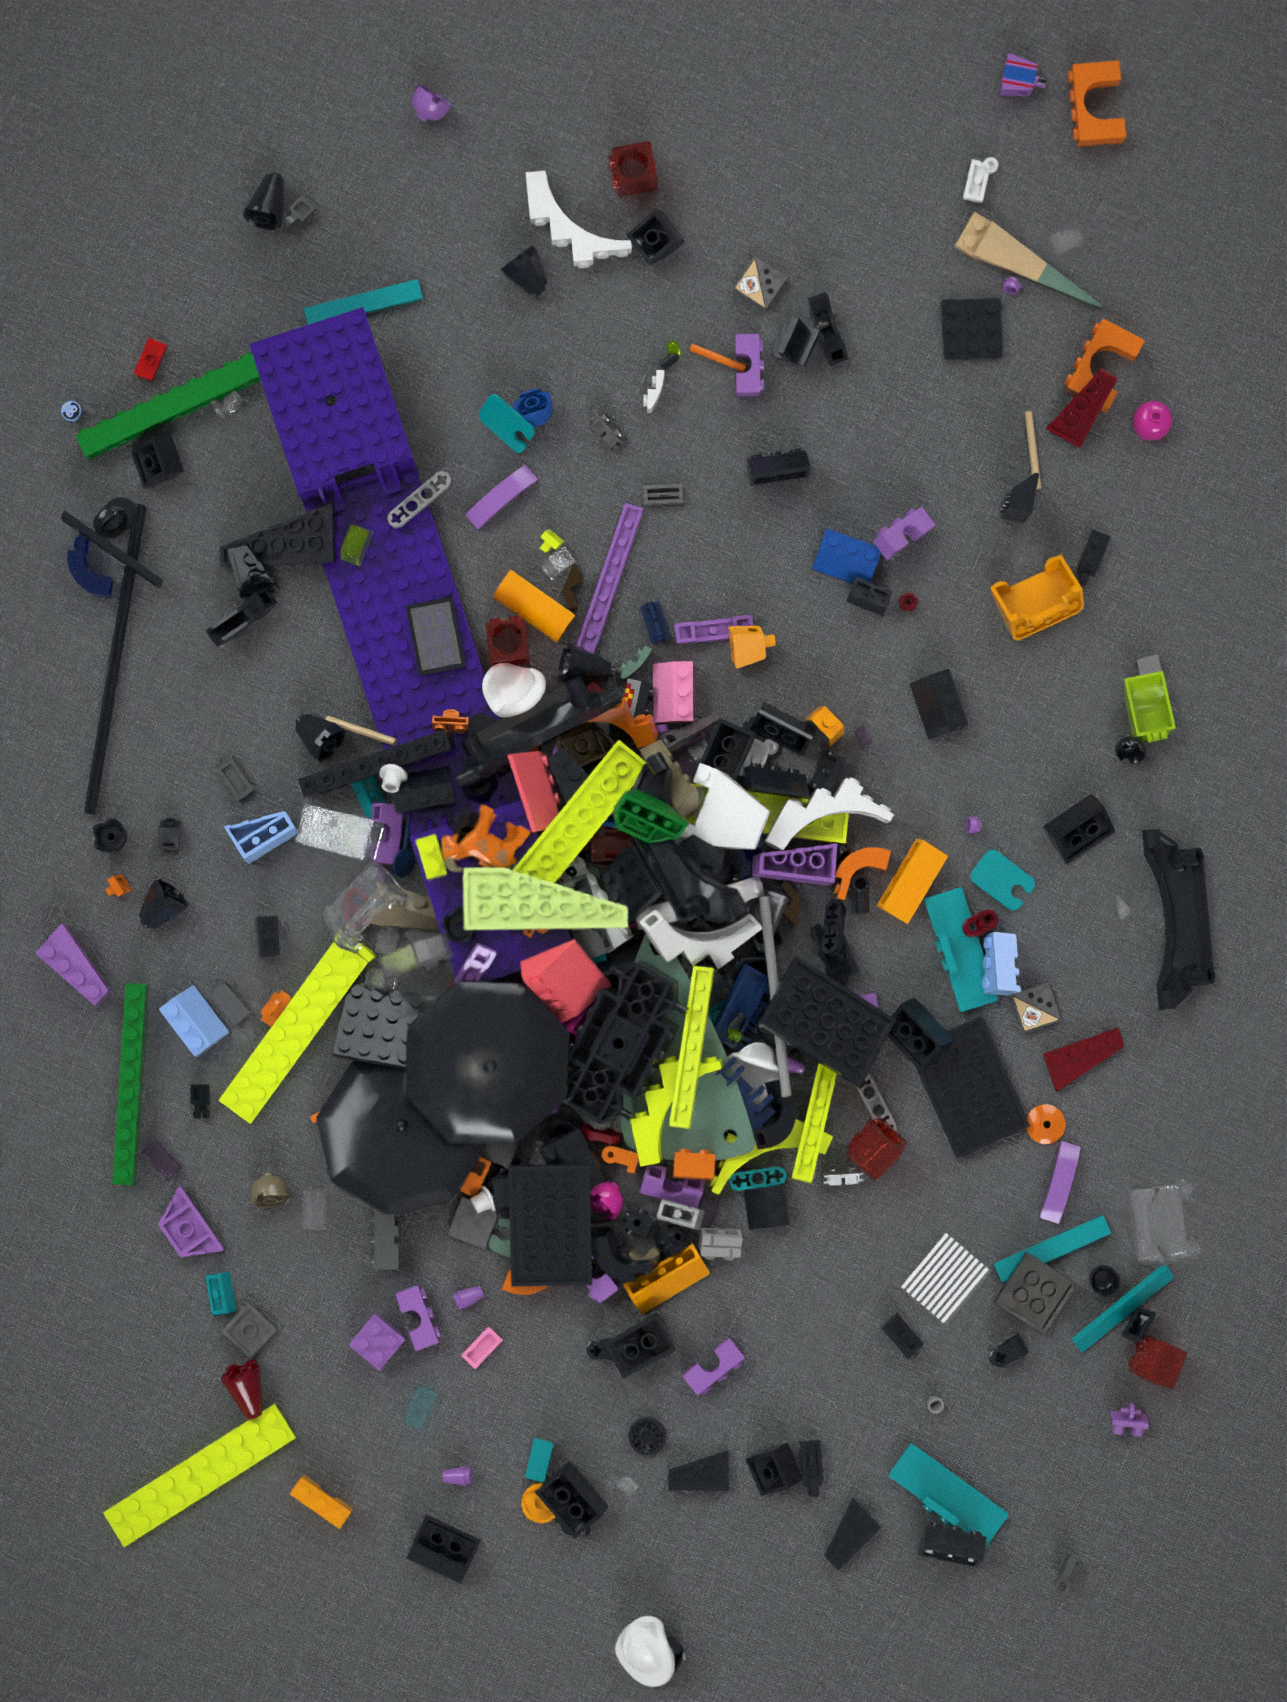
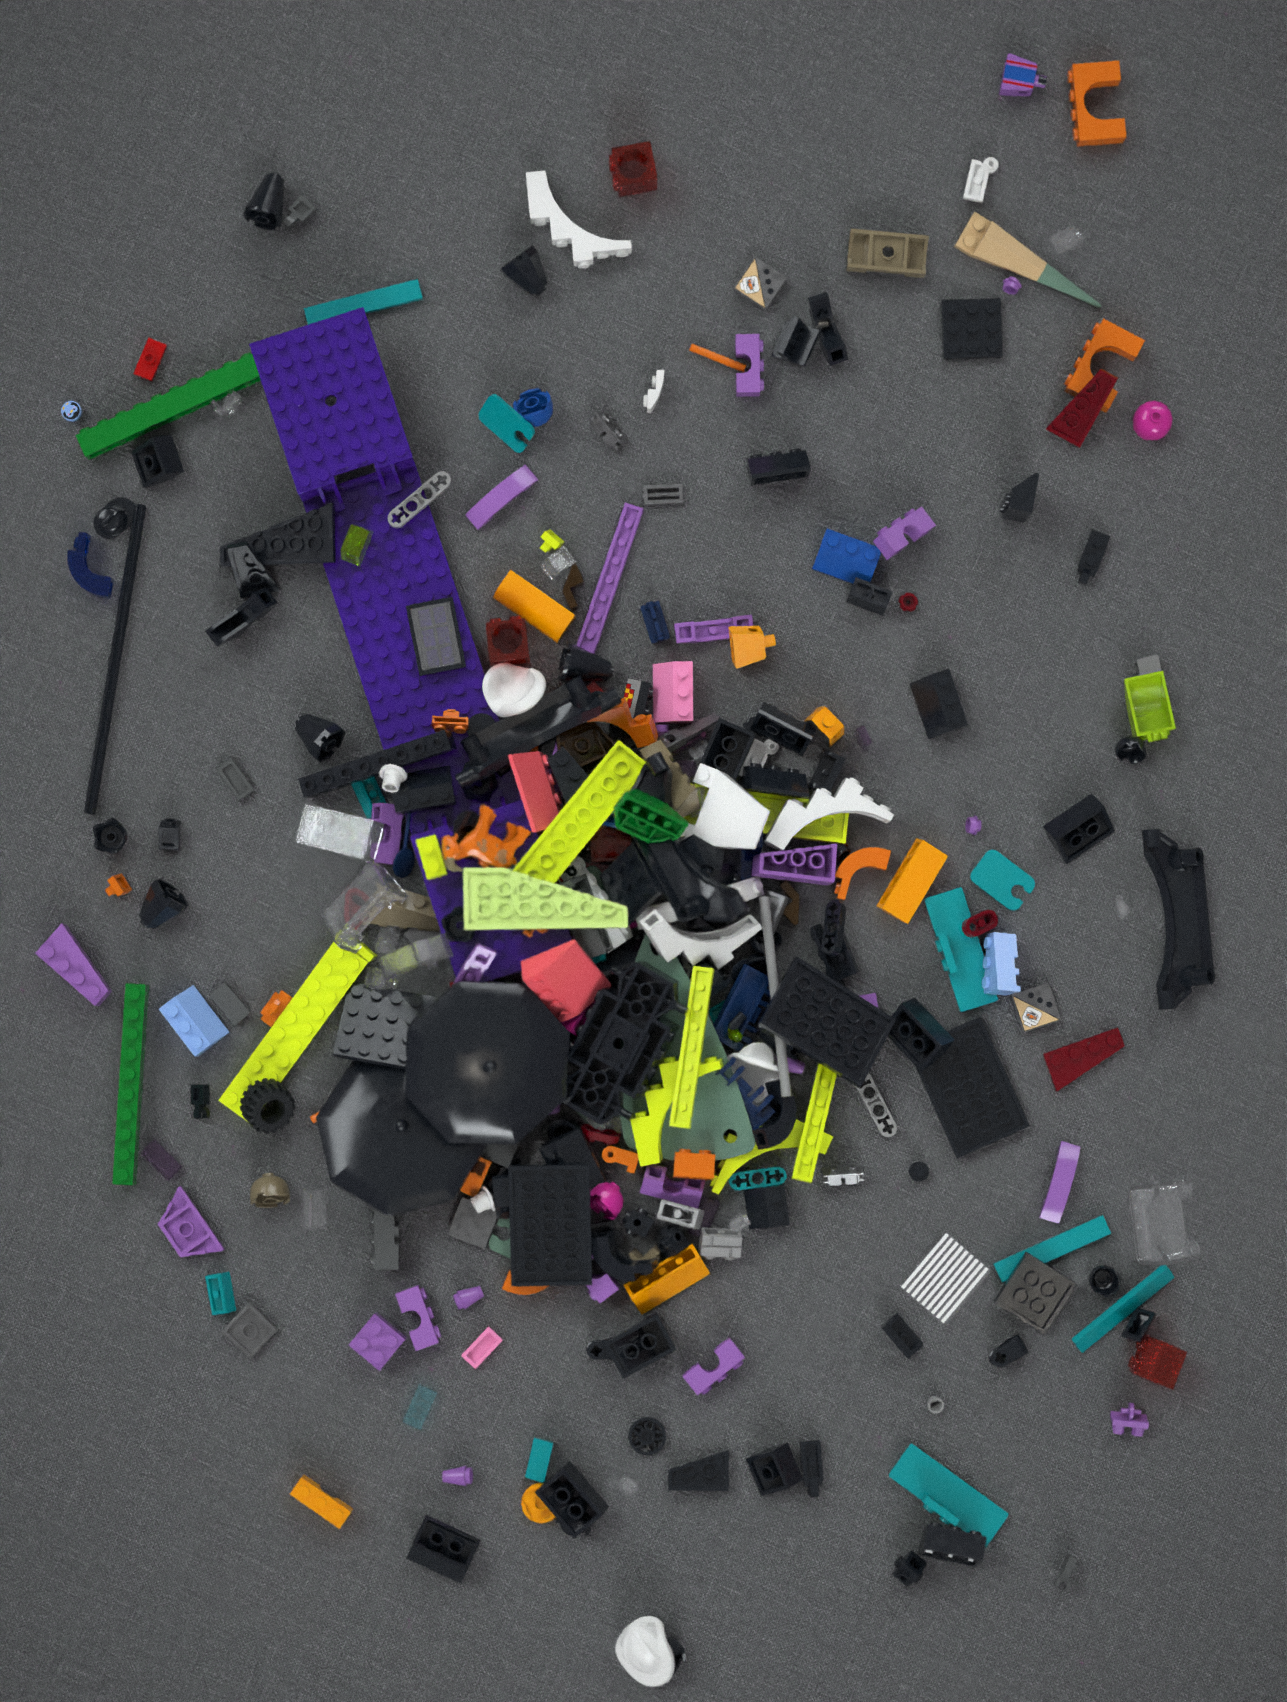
(111, 549): black tile -> none
(199, 1475): neon yellow plate -> none
(244, 1386): dark red cone -> none
(258, 1096): none -> black tyre
(261, 835): light blue wedge -> none
(267, 936): black hinge -> none
(363, 731): tan bar -> none
(429, 104): medium lavender cylinder -> none
(629, 669): sand green slope -> none
(655, 237): black slope -> none
(673, 352): arm -> none
(739, 1222): none -> clear hinge
(851, 1534): black wing -> none
(860, 897): black piece -> none
(866, 252): none -> dark tan piece
(876, 1147): clear red brick -> none
(909, 1568): none -> black brick
(918, 1171): none -> black plate
(1032, 445): tan bar -> none
(1036, 1119): orange dish -> none
(1039, 599): light orange windscreen -> none

